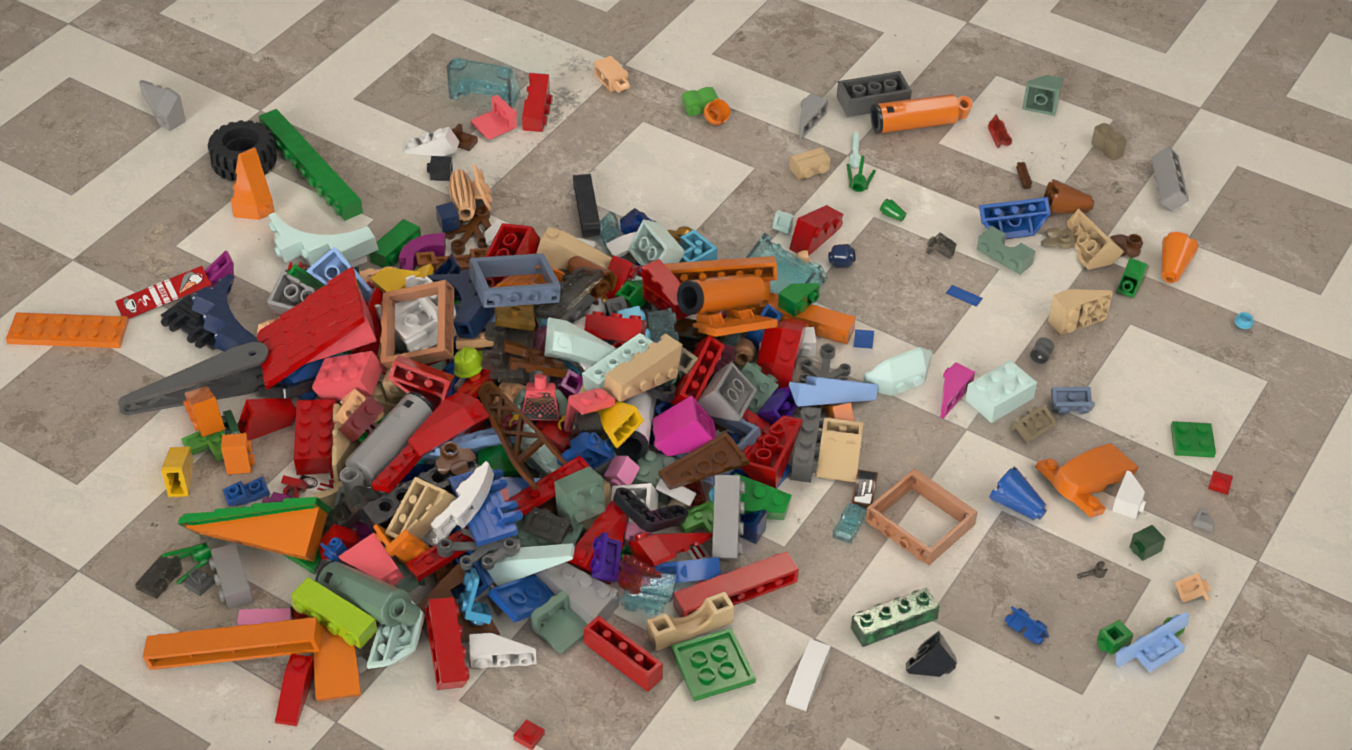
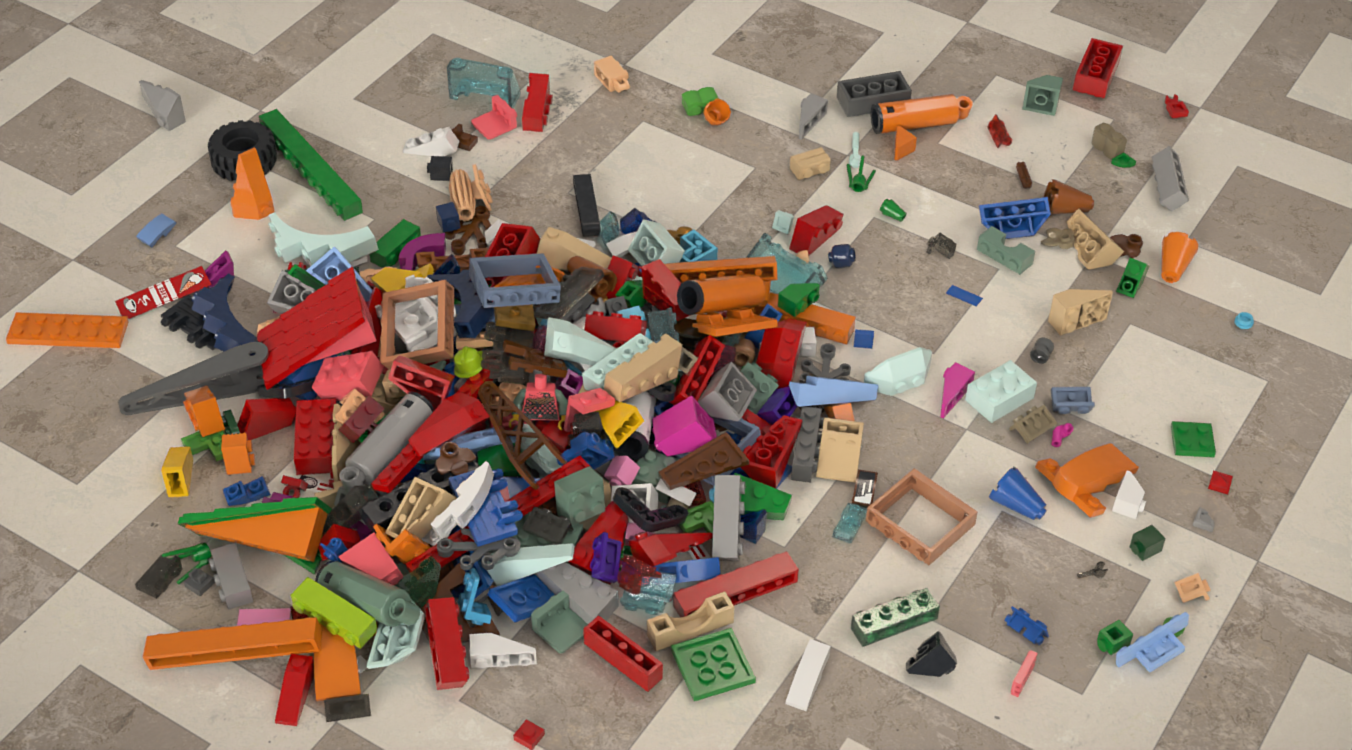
(155, 229): none -> medium blue slope
(347, 707): none -> clear smoke slope
(422, 582): none -> clear green slope
(904, 143): none -> orange slope
(1023, 673): none -> coral tile
(1061, 432): none -> dark pink arm
(1097, 68): none -> red brick
(1123, 160): none -> green tile
(1175, 108): none -> red plate

